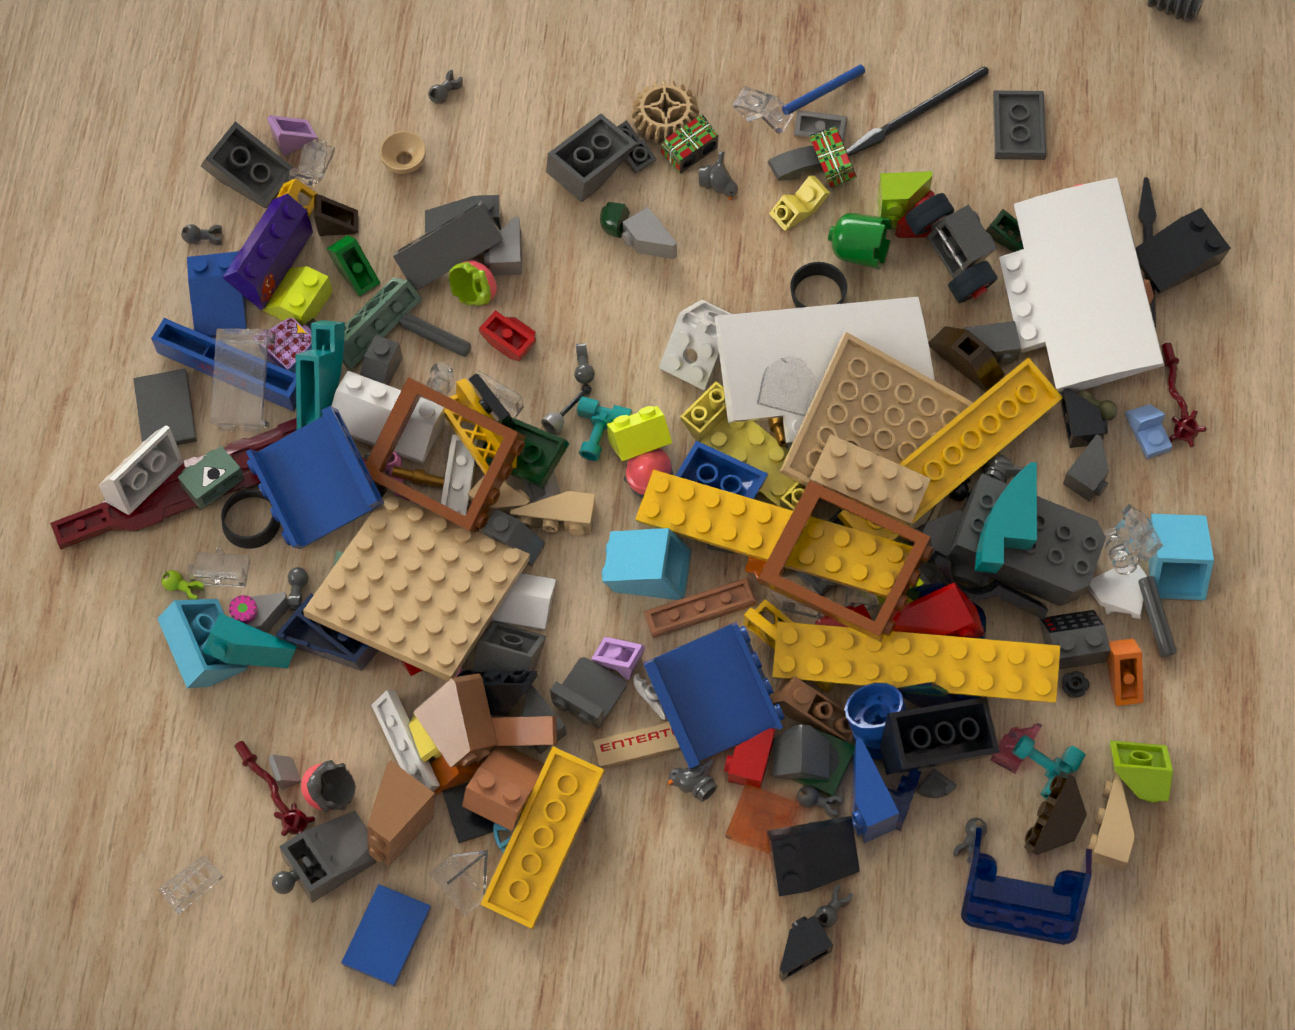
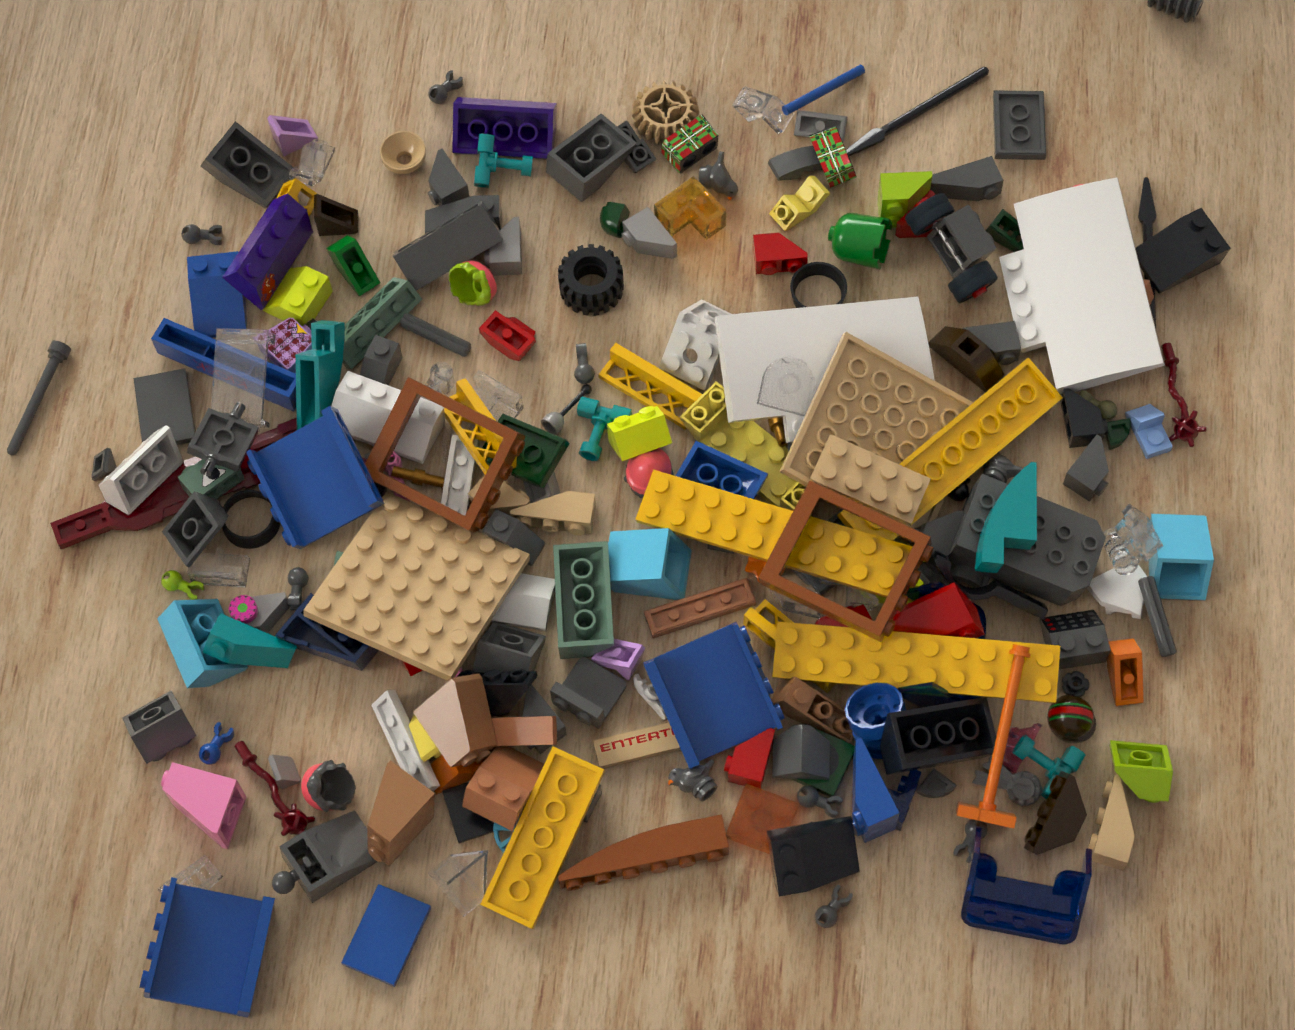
(57, 353): none -> dark grey piece
(103, 464): none -> dark grey slope
(159, 727): none -> dark grey slope
(195, 526): none -> dark grey slope
(205, 799): none -> bright pink slope
(207, 949): none -> blue panel
(212, 750): none -> blue arm
(223, 439): none -> dark grey plate
(445, 181): none -> dark grey slope
(489, 161): none -> teal bar
(490, 402): black plate -> none
(517, 126): none -> dark purple slope
(583, 599): none -> sand green slope
(585, 262): none -> black tyre
(652, 376): none -> yellow fence
(652, 851): none -> dark orange slope
(691, 205): none -> clear yellow brick
(777, 254): none -> red slope
(804, 946): black slope -> none
(969, 181): none -> dark grey slope
(987, 809): none -> orange tile
(1021, 787): none -> dark grey piece
(1071, 719): none -> dark brown helmet
(1117, 432): none -> dark green tile

